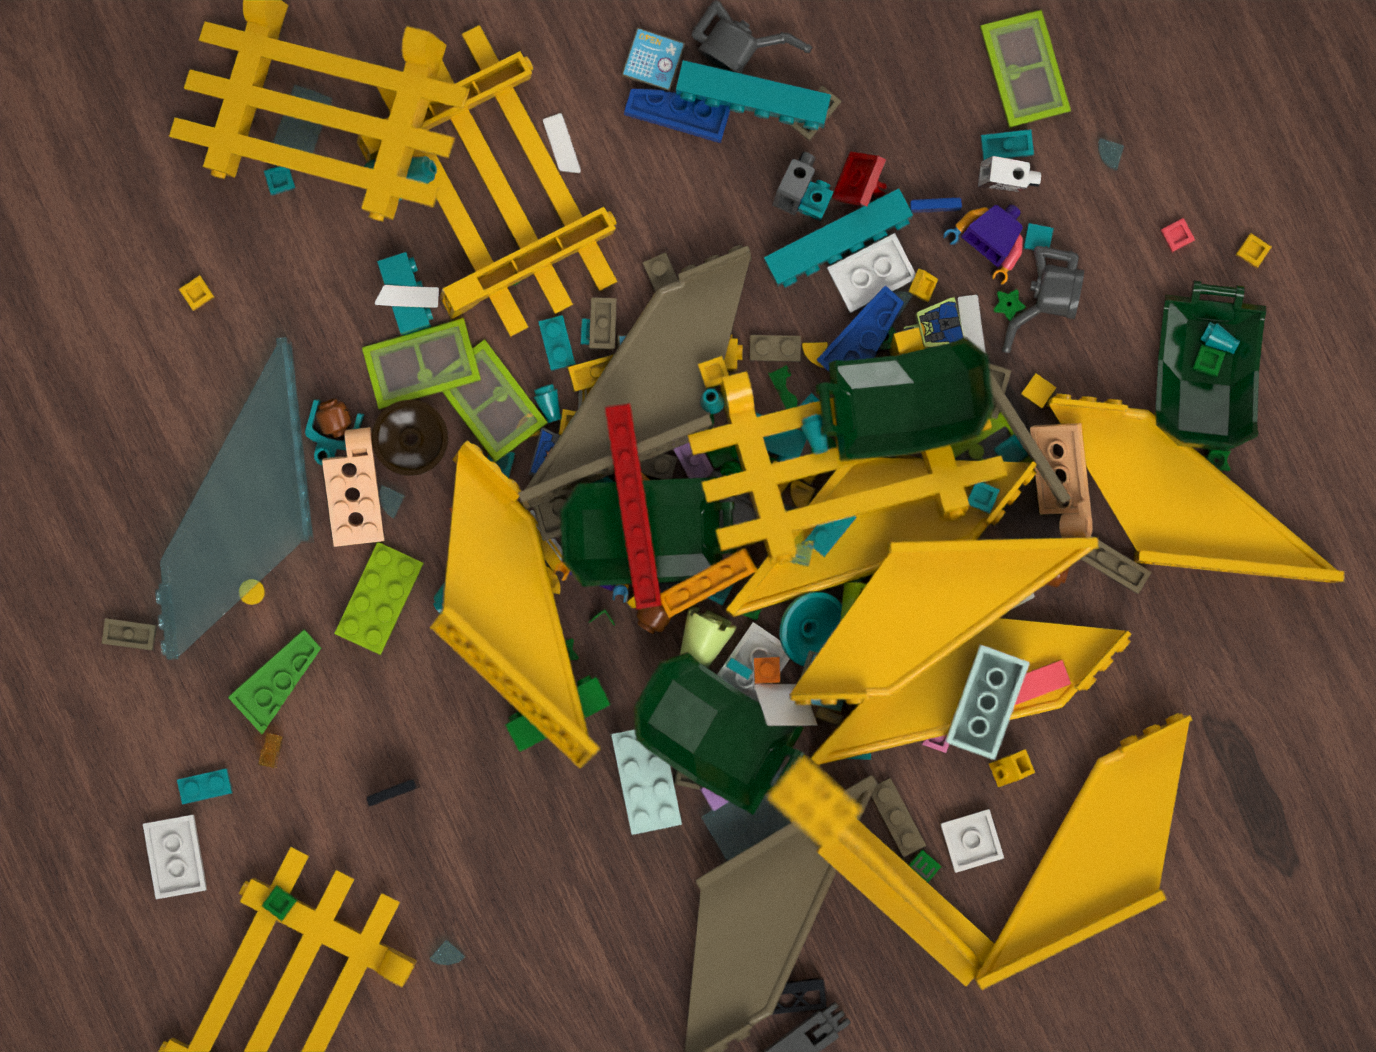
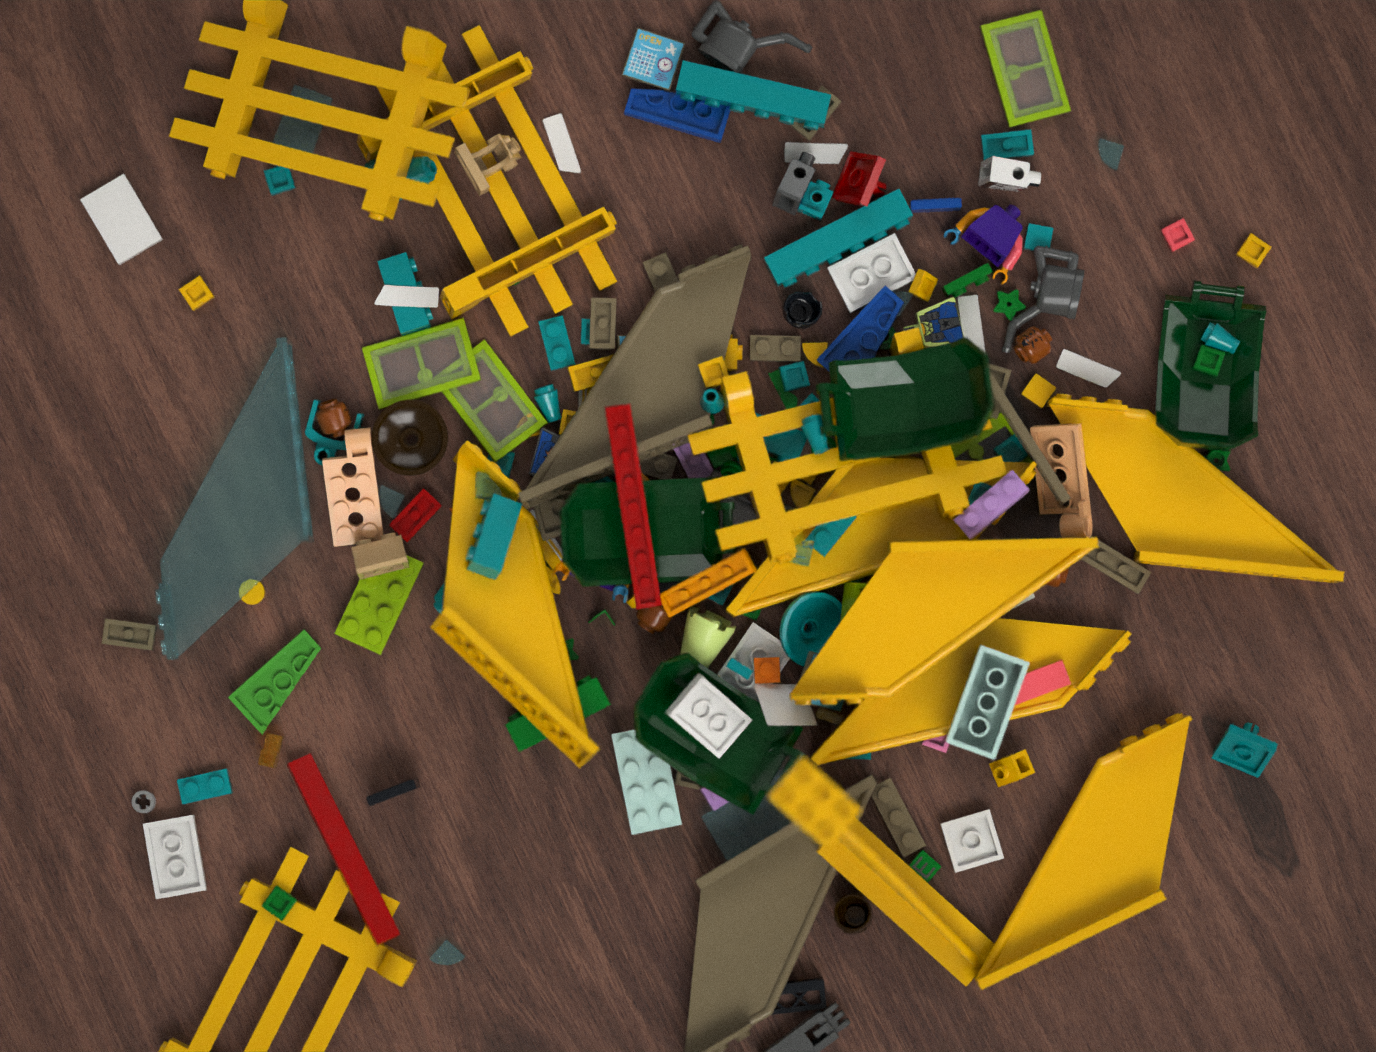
(121, 219): none -> white tile
(149, 796): none -> light grey bush
(343, 849): none -> red tile
(379, 556): none -> tan slope
(415, 515): none -> red plate
(485, 486): none -> clear light blue tile
(493, 536): none -> teal brick
(505, 149): none -> tan tile
(708, 715): none -> white plate
(794, 376): none -> teal tile
(802, 310): none -> black hair
(822, 152): none -> white sticker
(848, 916): none -> dark brown helmet
(958, 287): none -> green plate
(991, 505): none -> lavender plate
(1032, 345): none -> dark orange head
(1087, 368): none -> white sticker
(1244, 749): none -> teal tile

